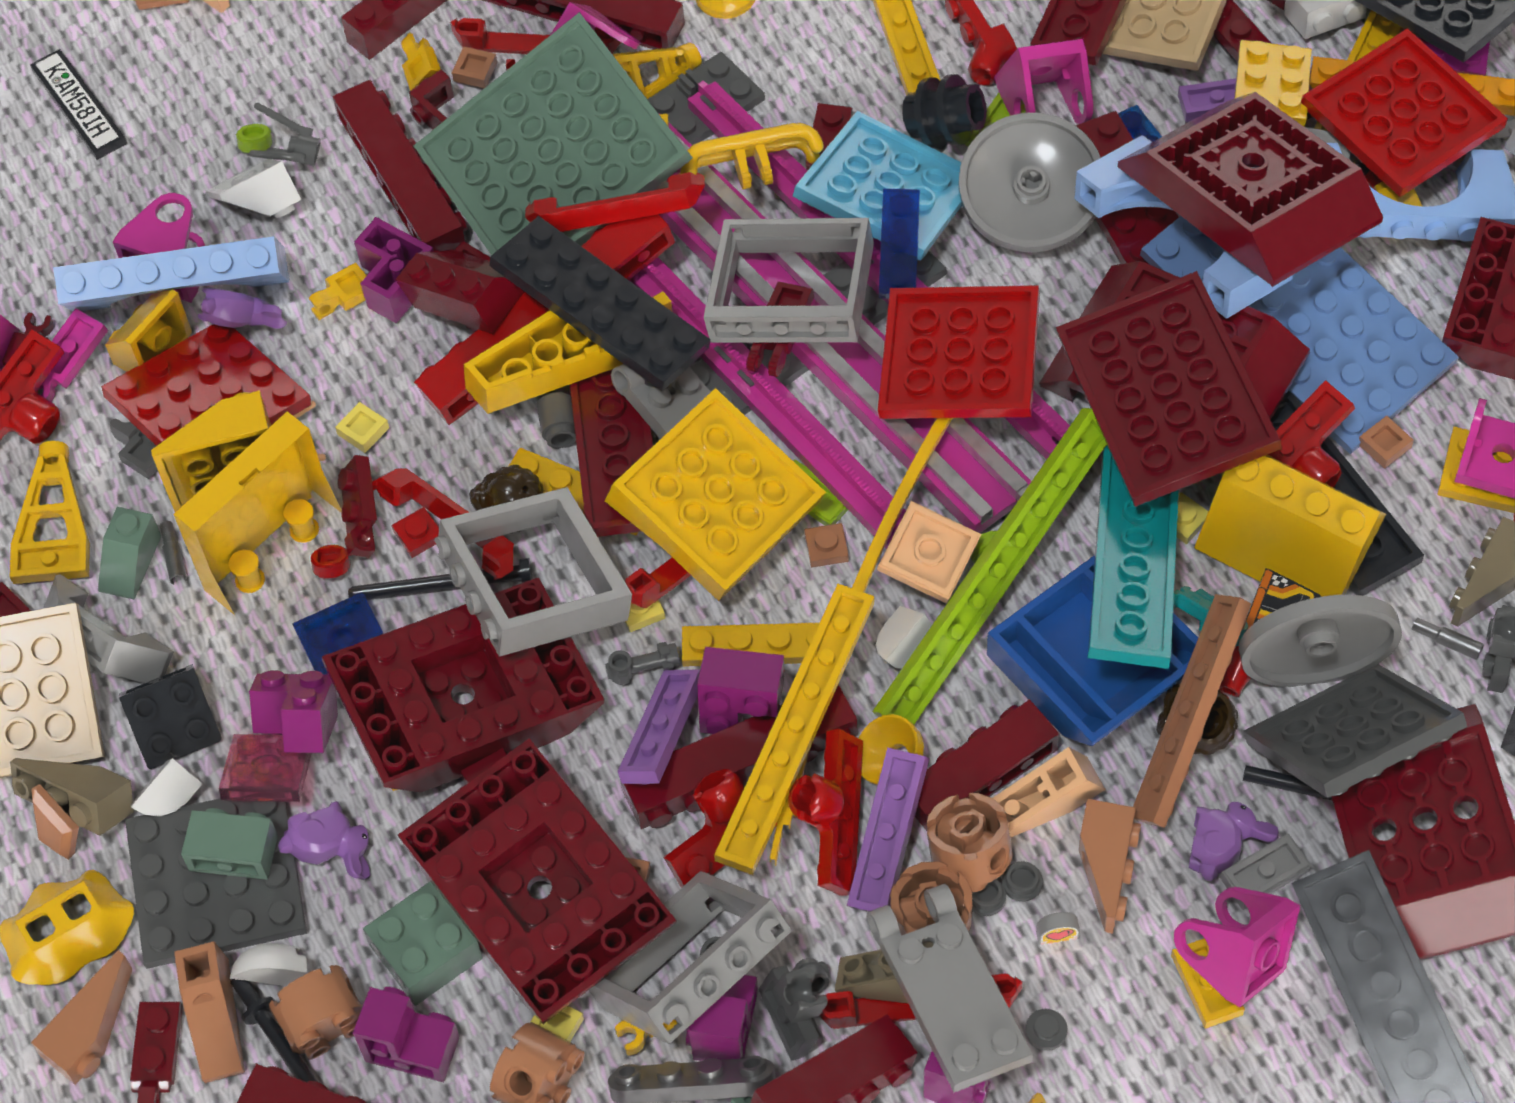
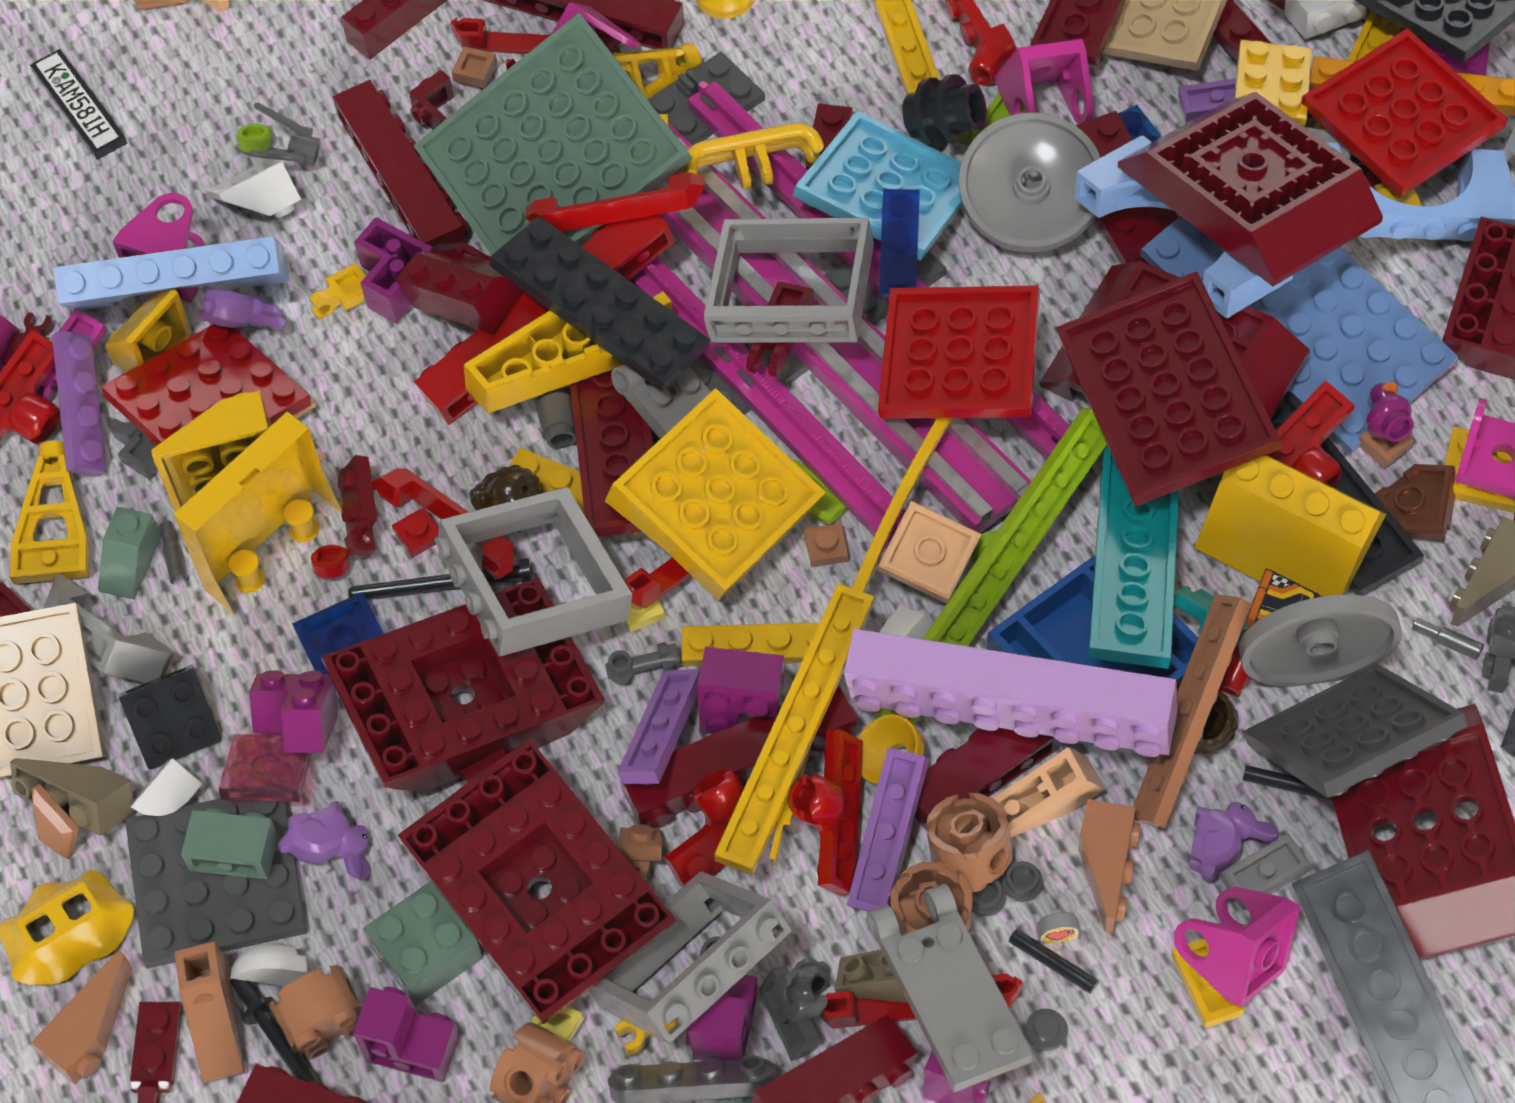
(79, 403): none -> medium lavender plate
(362, 427): light yellow plate -> none
(421, 60): yellow plate -> none
(640, 843): none -> nougat plate
(1012, 692): none -> lavender piece
(1053, 961): none -> black piece
(1190, 518): light yellow plate -> none
(1391, 413): none -> magenta animal
(1422, 500): none -> copper plate

